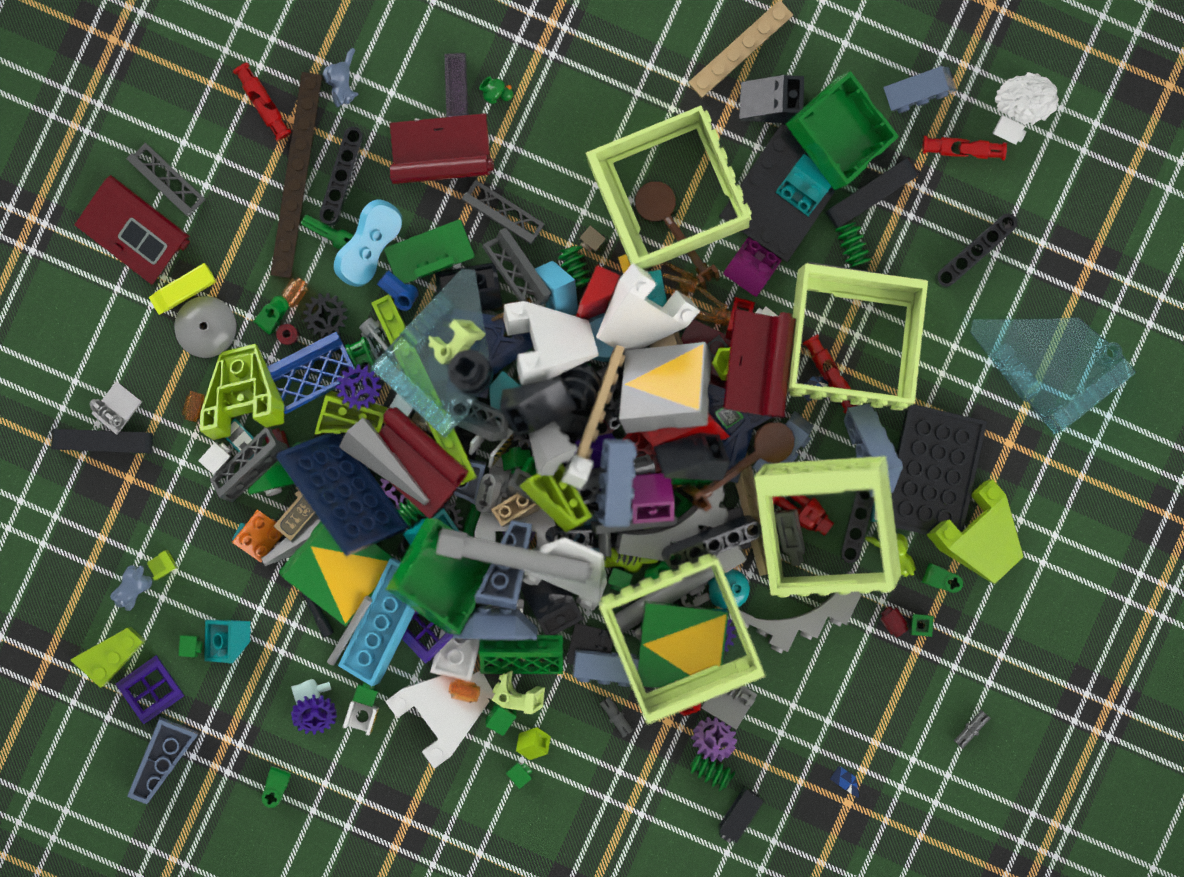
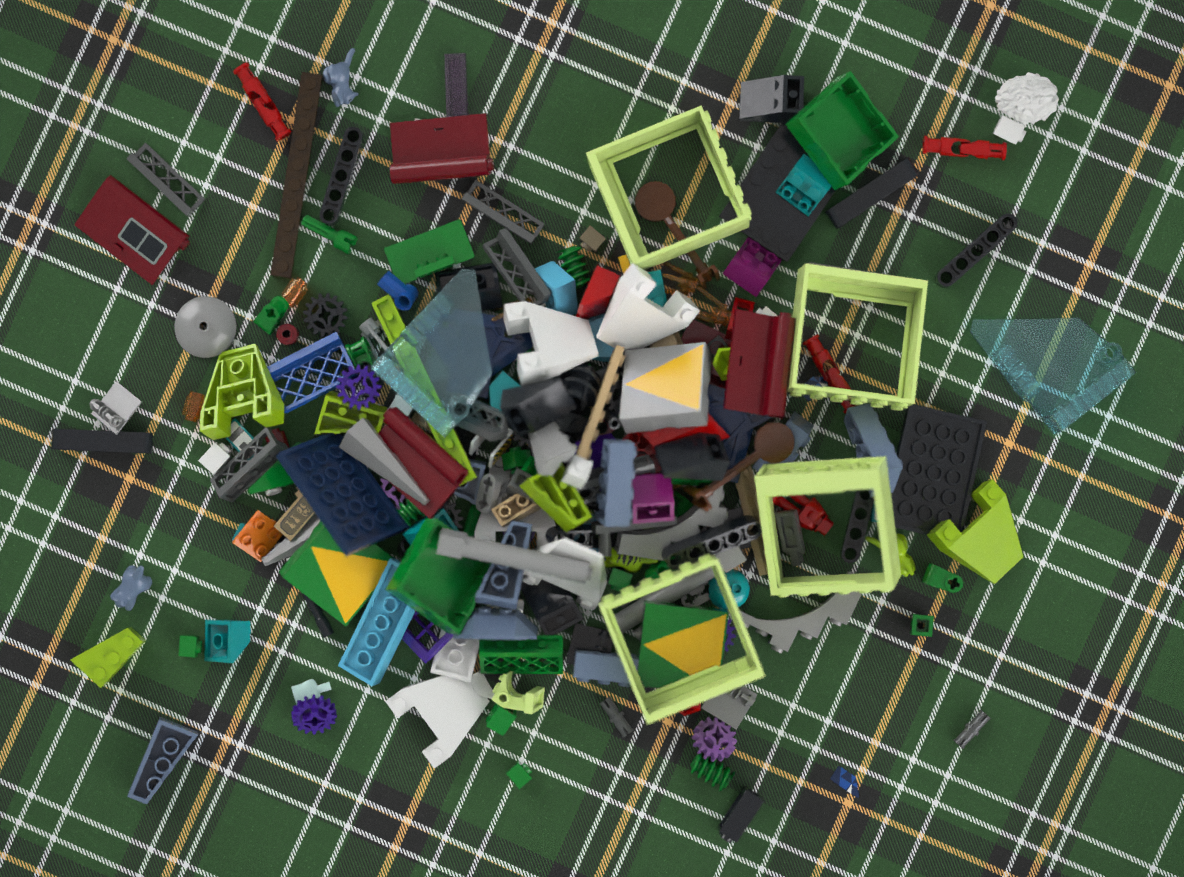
(139, 674): dark purple piece -> none
(162, 565): lime panel -> none
(182, 289): neon yellow piece -> none
(276, 783): green piece -> none
(349, 630): light grey bar -> none
(351, 719): white piece -> none
(366, 694): green plate -> none
(376, 229): medium azure plate -> none
(464, 337): yellowish green tile -> none
(464, 691): clear orange brick -> none
(480, 376): black piece -> none
(495, 88): green animal -> none
(533, 743): lime panel -> none
(728, 417): slope -> none
(740, 49): tan plate -> none
(853, 245): green piece -> none
(894, 621): dark red brick -> none
(920, 89): sand blue wedge -> none

